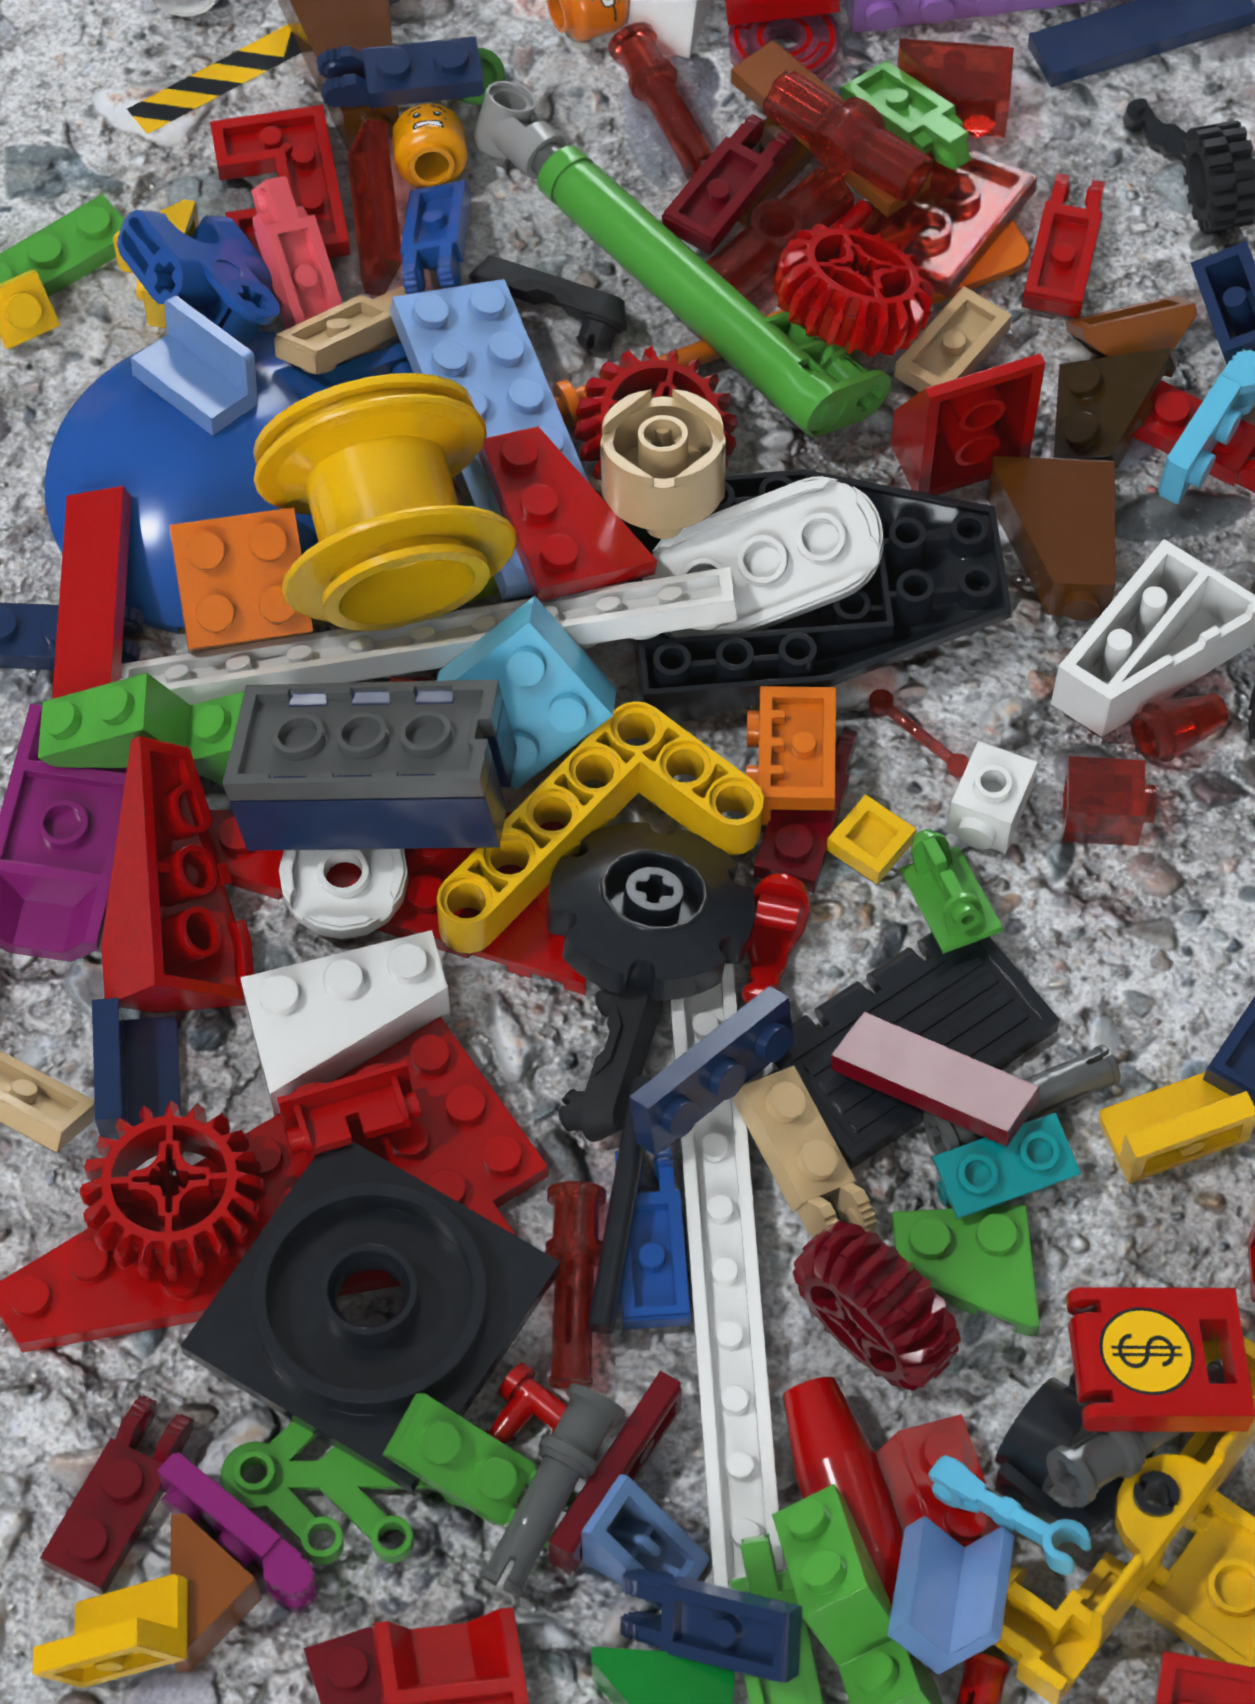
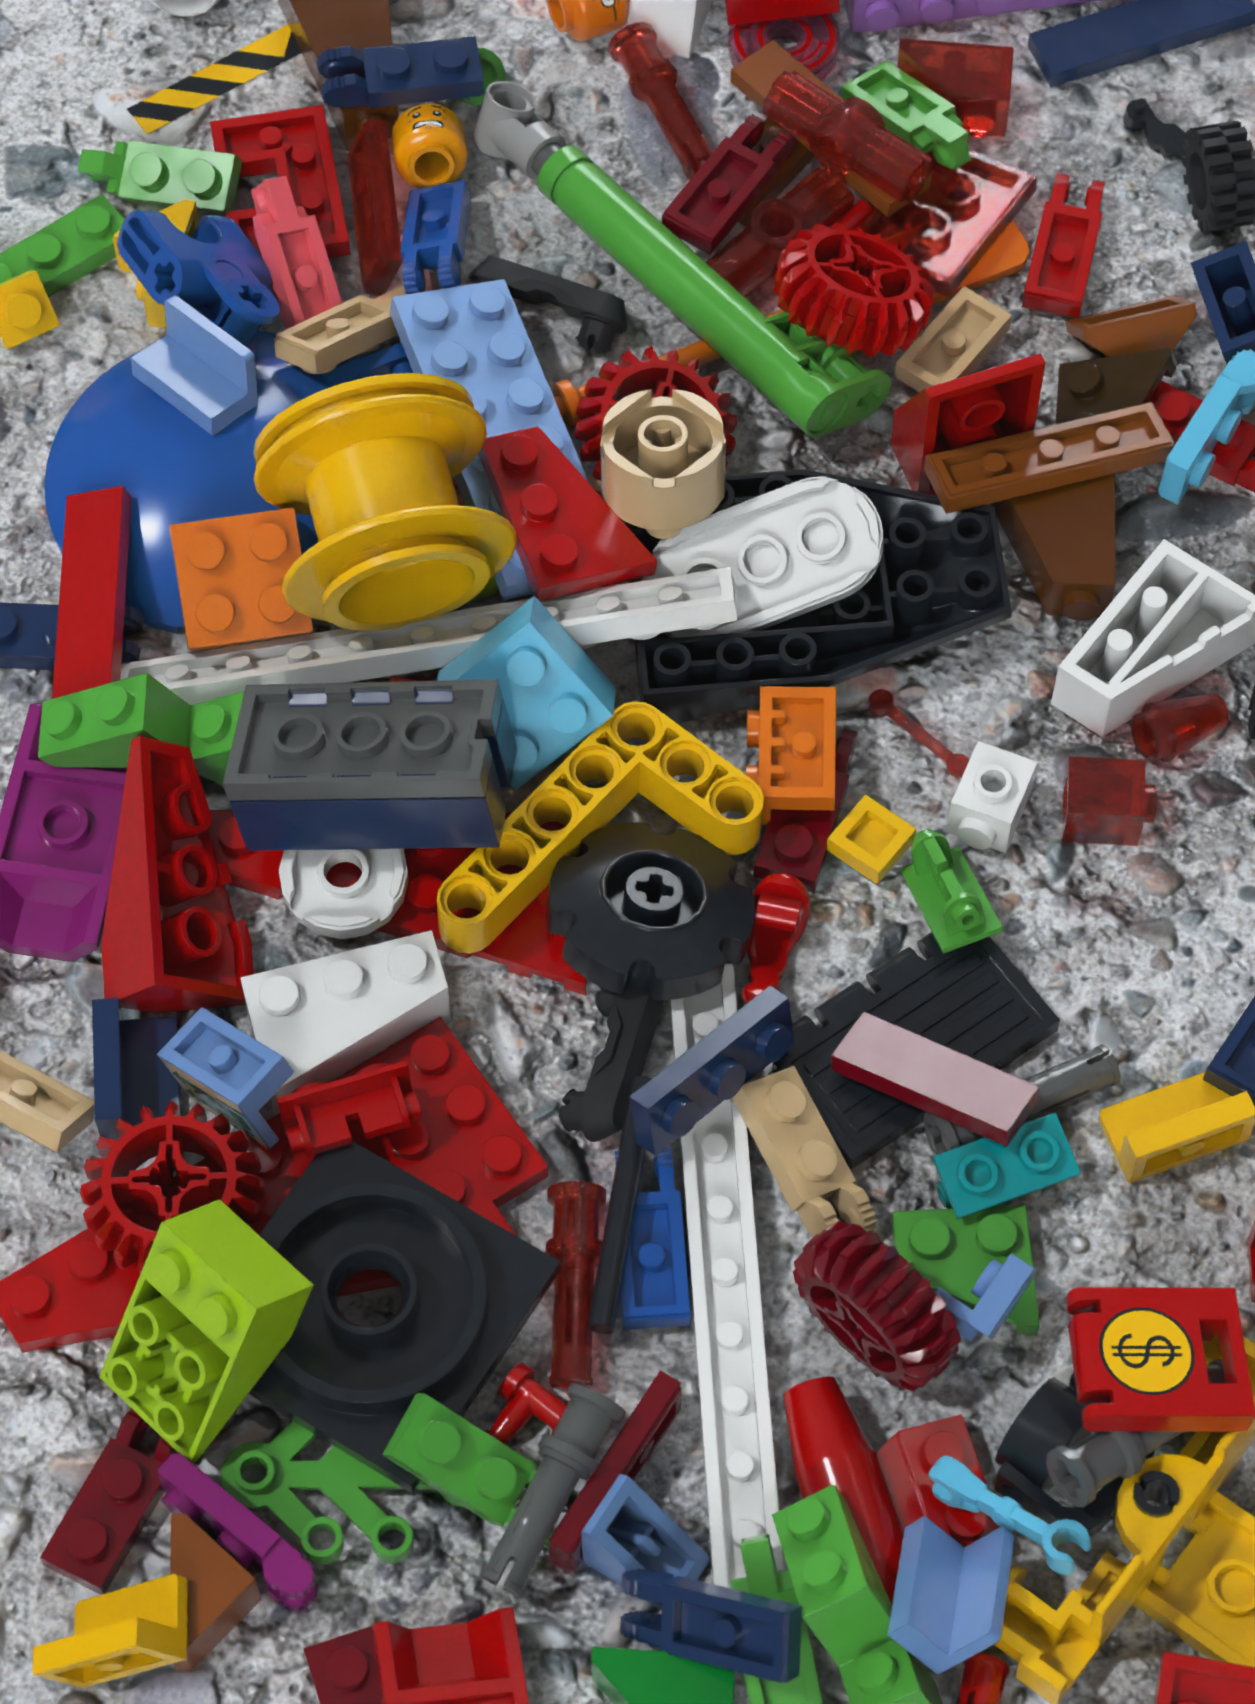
(165, 175): none -> bright green hinge
(202, 1325): none -> lime slope
(226, 1072): none -> medium blue panel
(998, 1292): none -> medium blue bracket
(1048, 457): none -> dark orange tile

